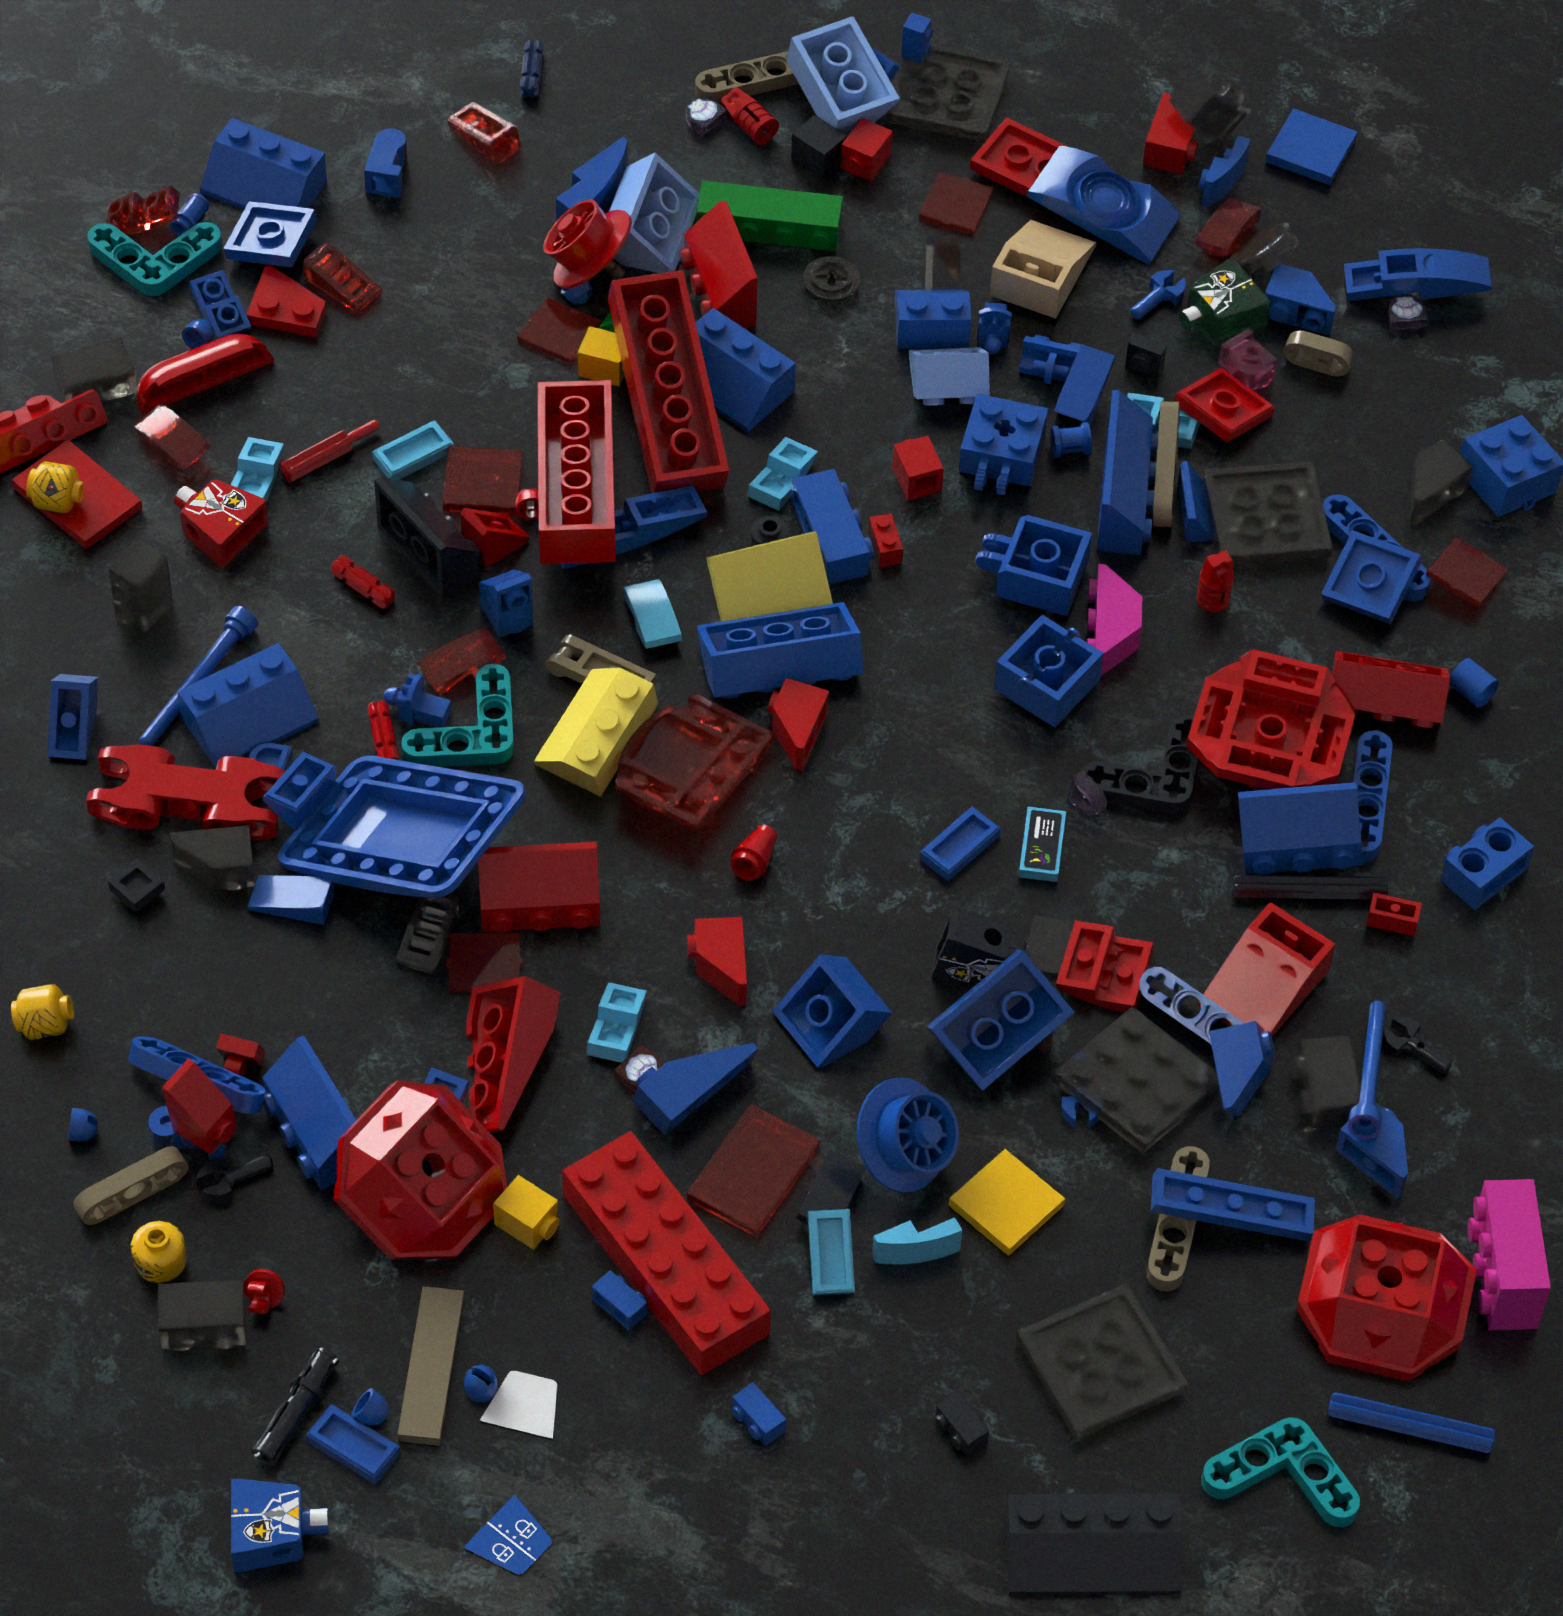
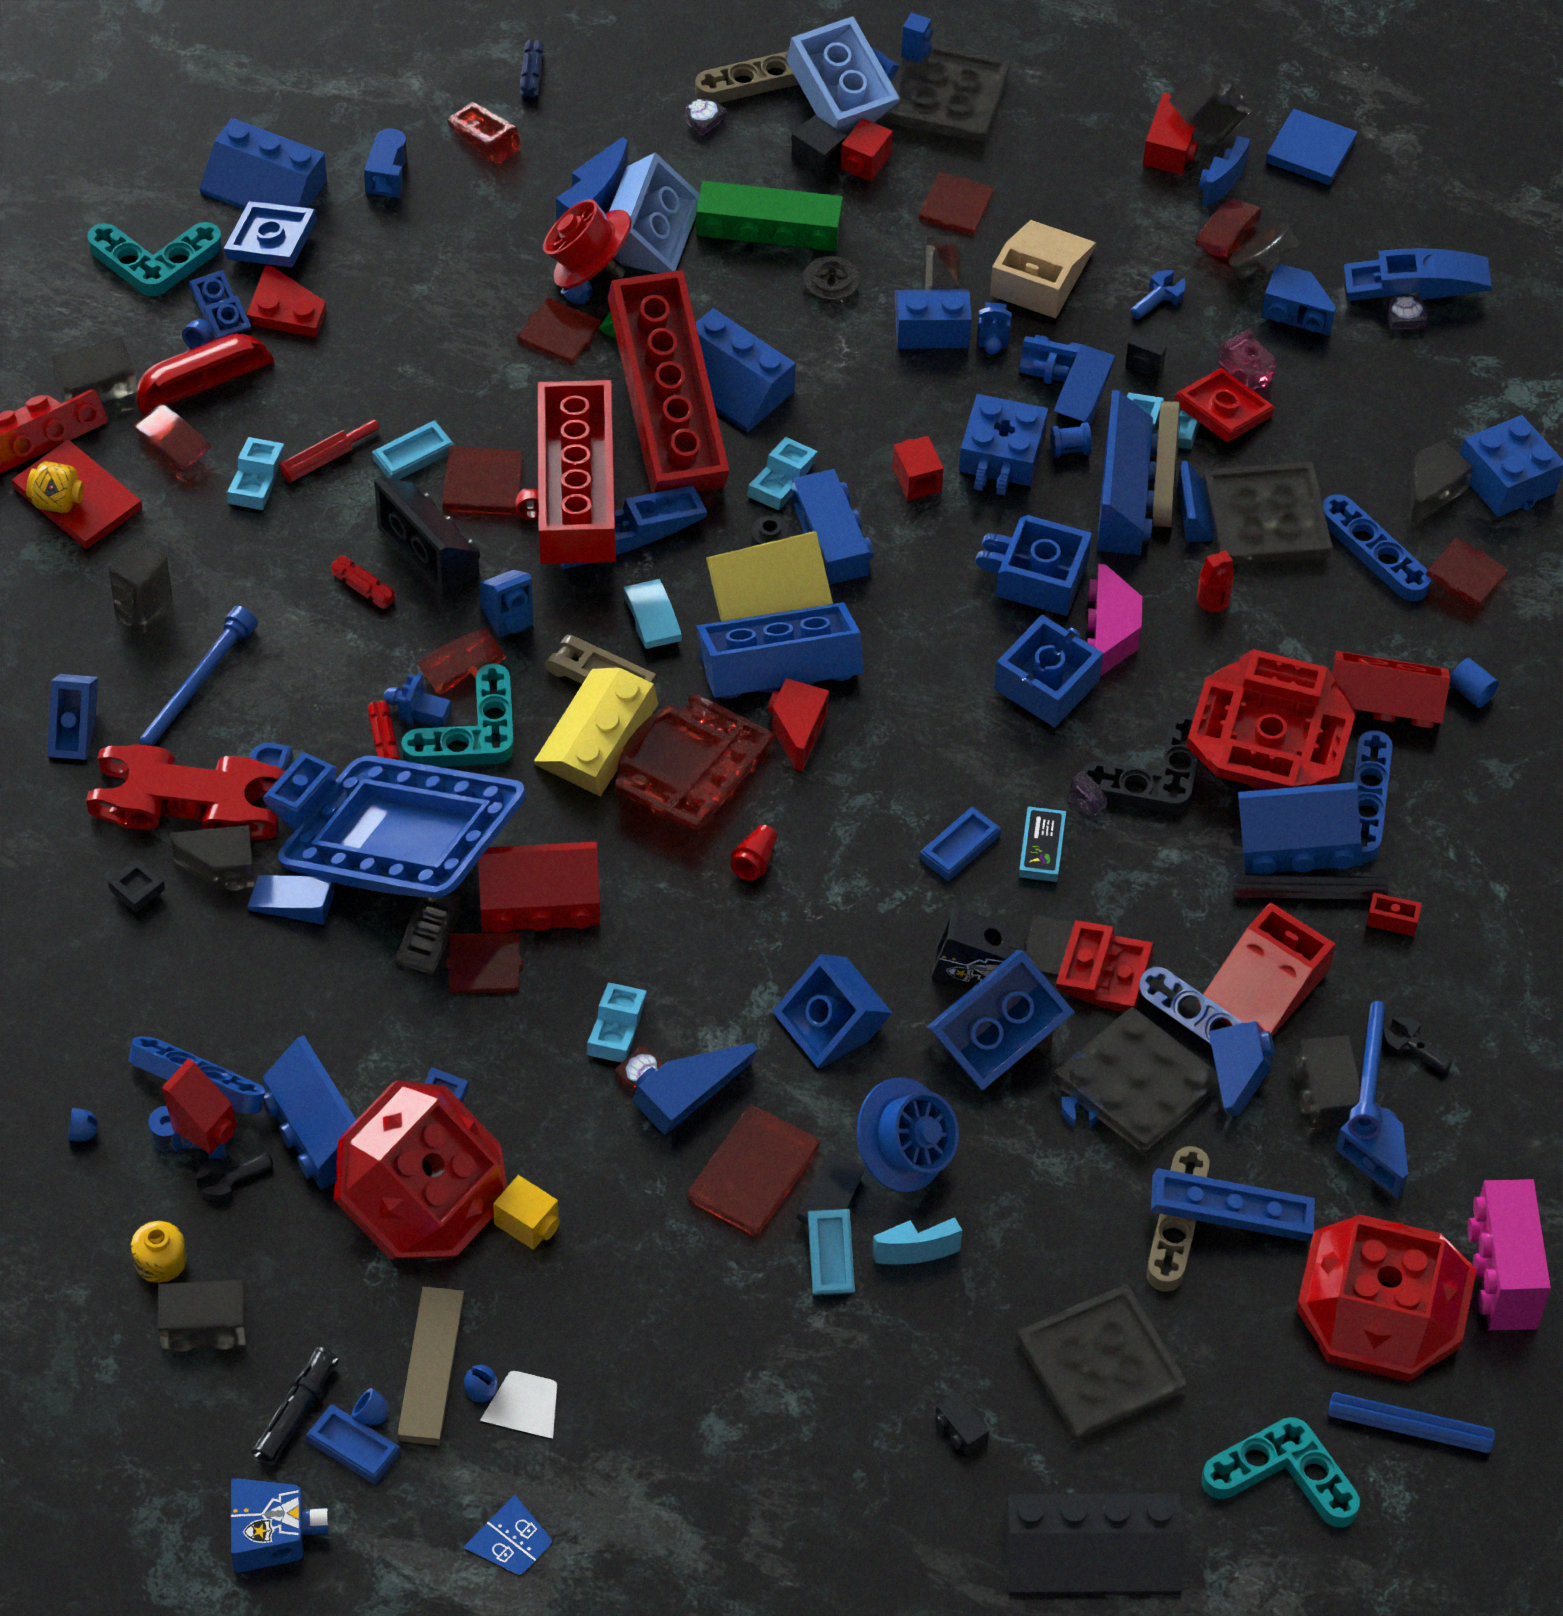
(42, 1012): yellow head -> none
(130, 1185): dark tan beam -> none
(140, 214): clear red slope -> none
(189, 213): blue pin -> none
(221, 519): red torso -> none
(239, 1053): red tile -> none
(247, 705): blue slope -> none
(263, 1290): red plate -> none
(327, 260): clear red slope -> none
(492, 533): red slope -> none
(508, 1034): red wedge -> none
(600, 357): yellow brick -> none
(619, 1300): blue piece -> none
(666, 1253): red brick -> none
(720, 955): red slope -> none
(721, 267): red slope -> none
(750, 116): red hinge -> none
(758, 1413): blue piece -> none
(885, 540): red piece -> none
(949, 374): light blue slope -> none
(1006, 1202): yellow tile -> none
(1014, 156): red plate -> none
(1105, 203): blue slope -> none
(1225, 303): clear green torso -> none
(1318, 353): dark tan beam -> none
(1371, 577): blue plate -> none
(1489, 867): blue brick -> none

